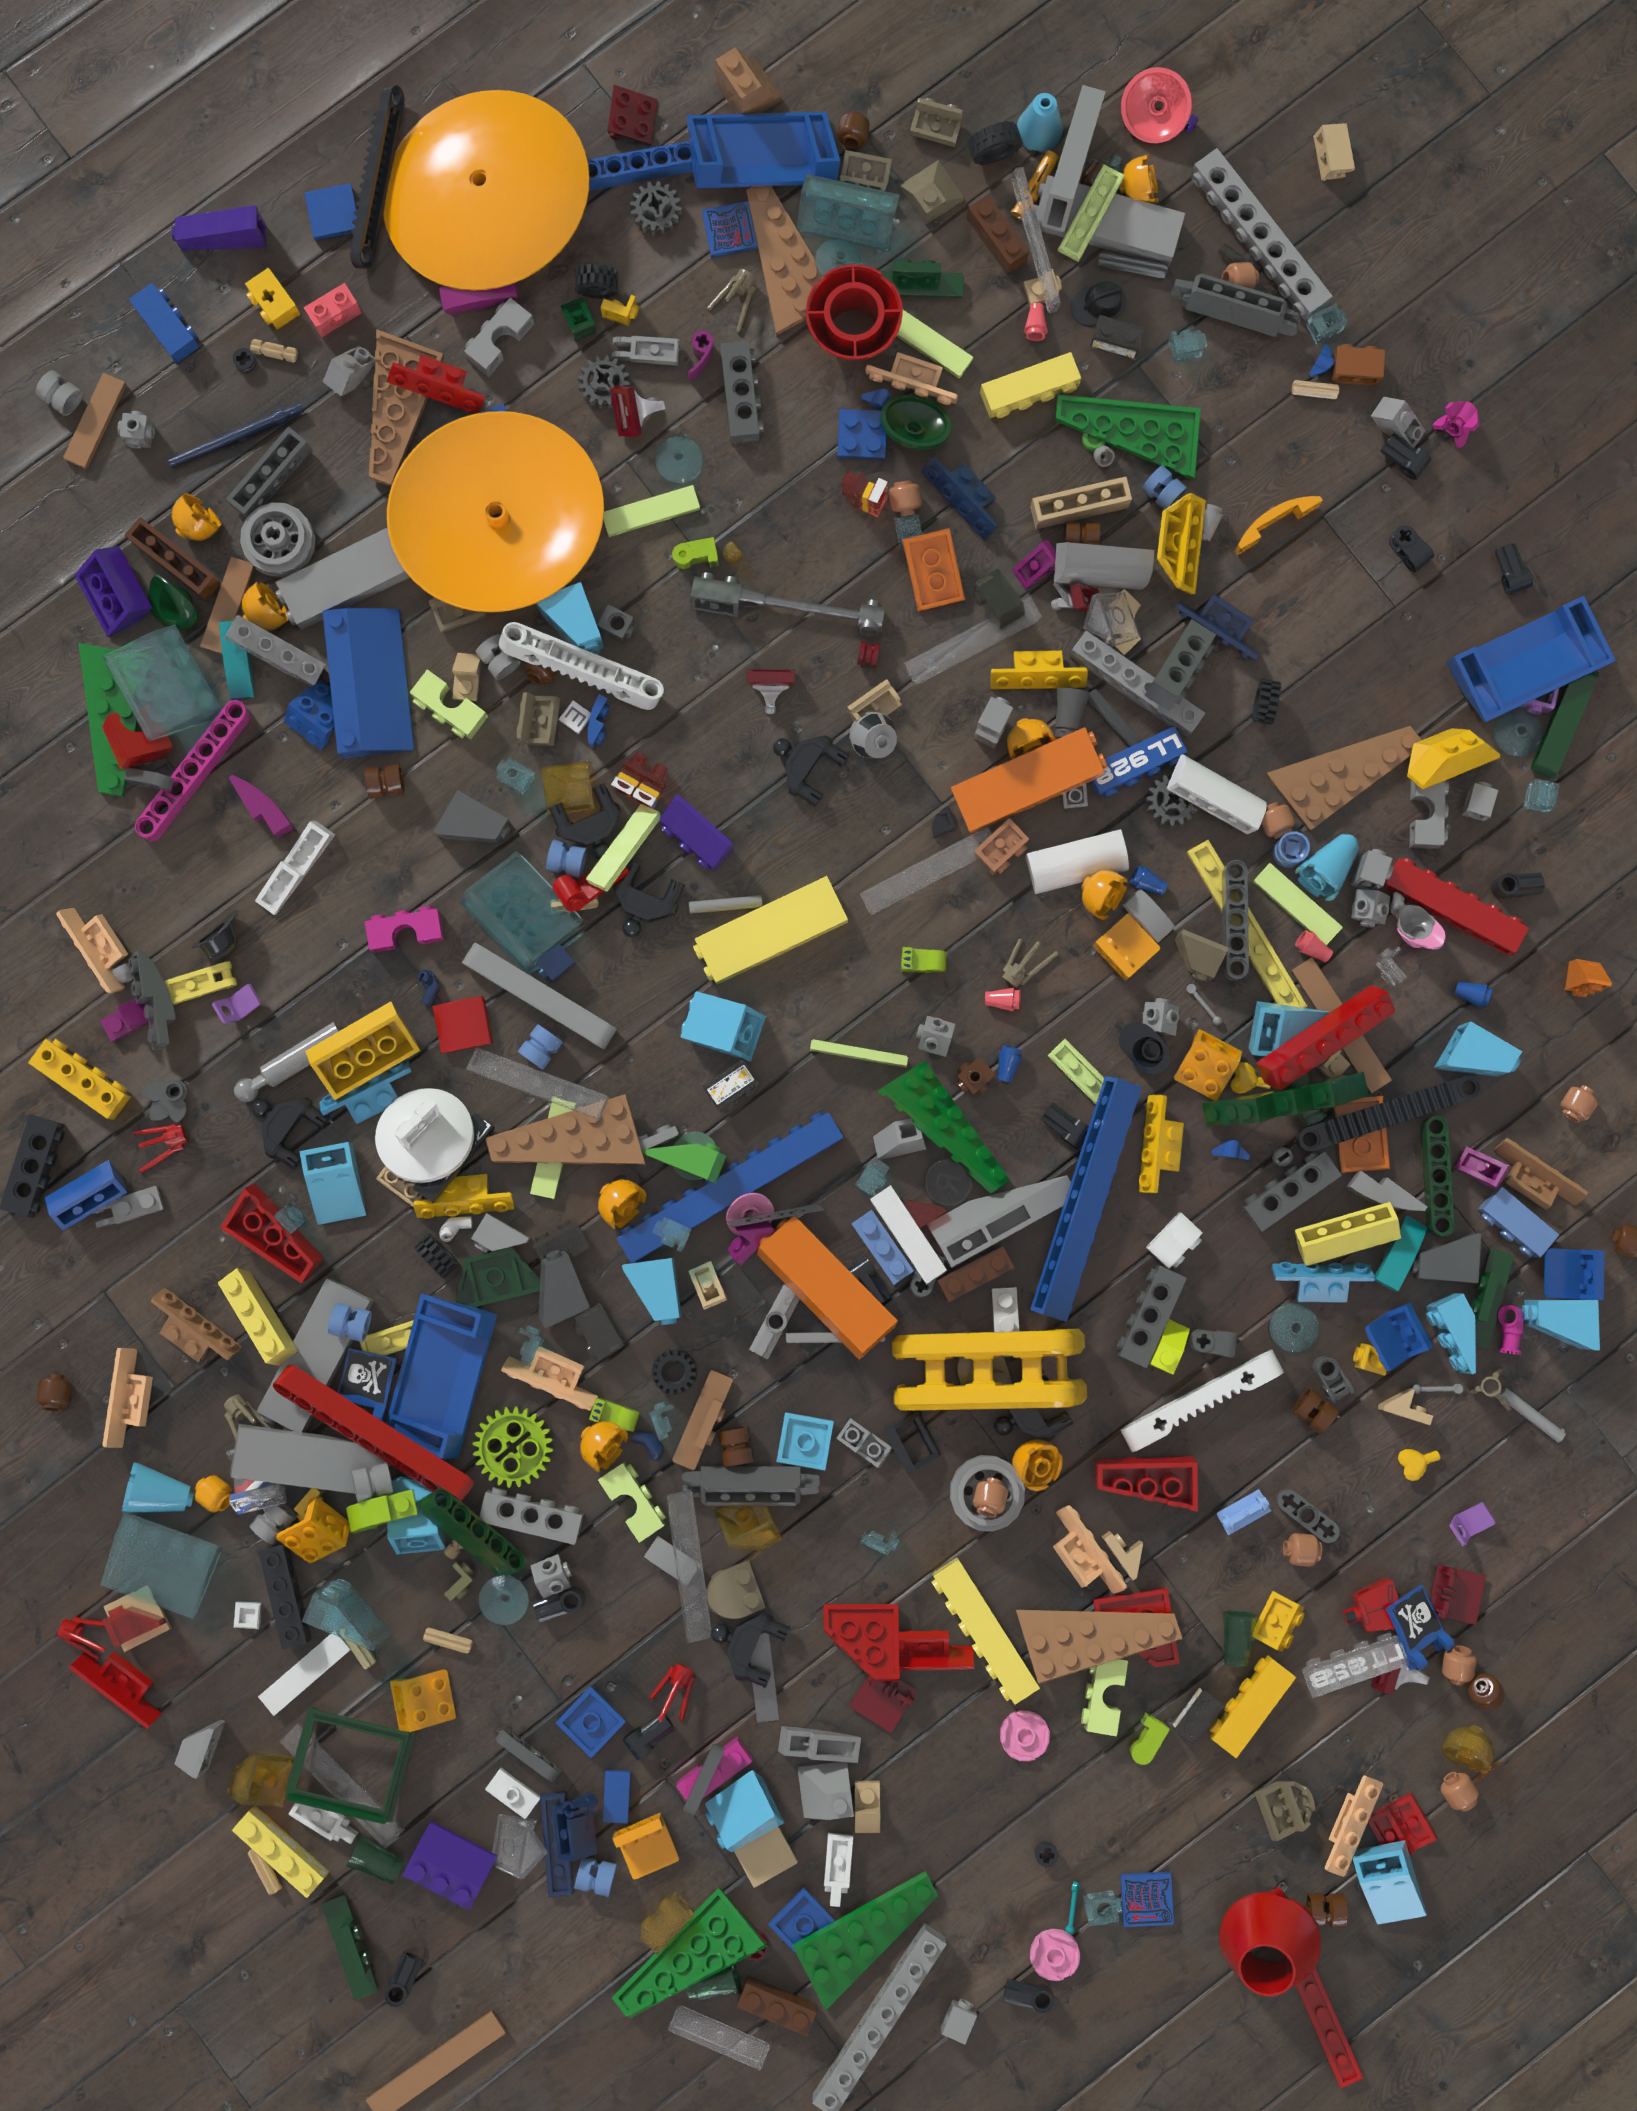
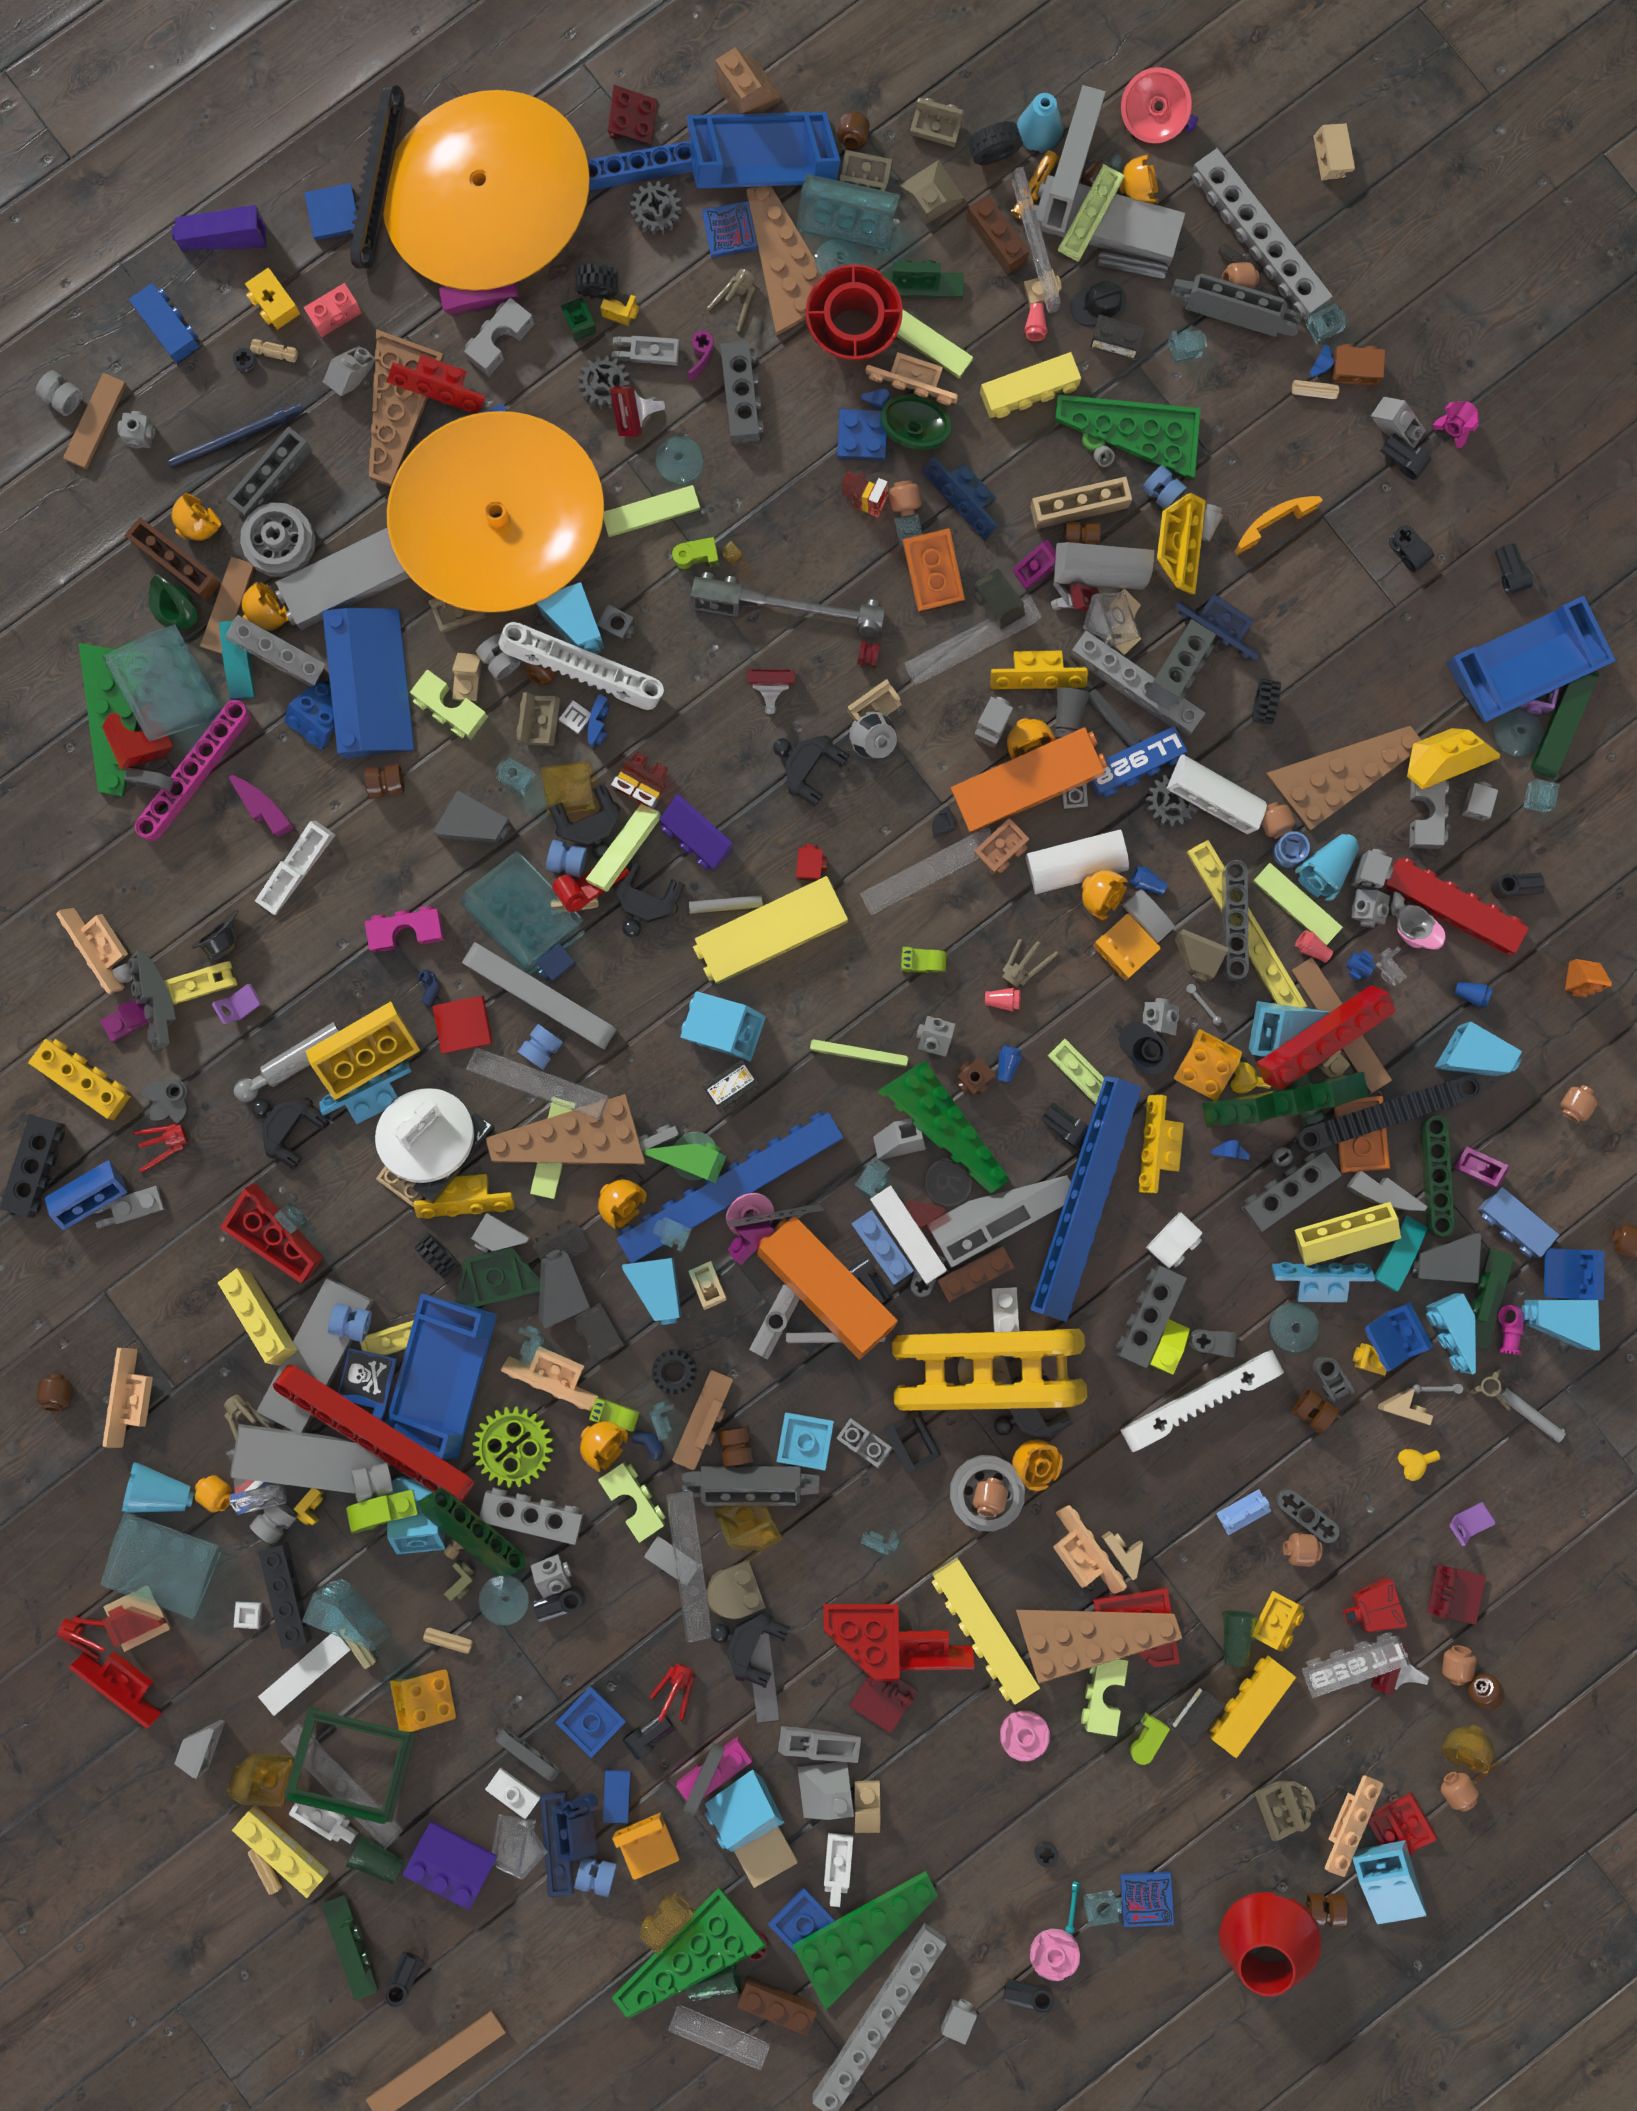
(112, 590): dark purple slope -> none
(191, 1330): medium nougat bracket -> none
(318, 1534): light orange bracket -> none
(333, 1182): medium azure slope -> none
(453, 1225): white arm -> none
(810, 863): none -> red brick
(1151, 1478): red wedge -> none
(1327, 2026): red tile -> none
(1360, 965): none -> blue gear
(1418, 1626): flag -> none
(1536, 1178): medium nougat bracket -> none

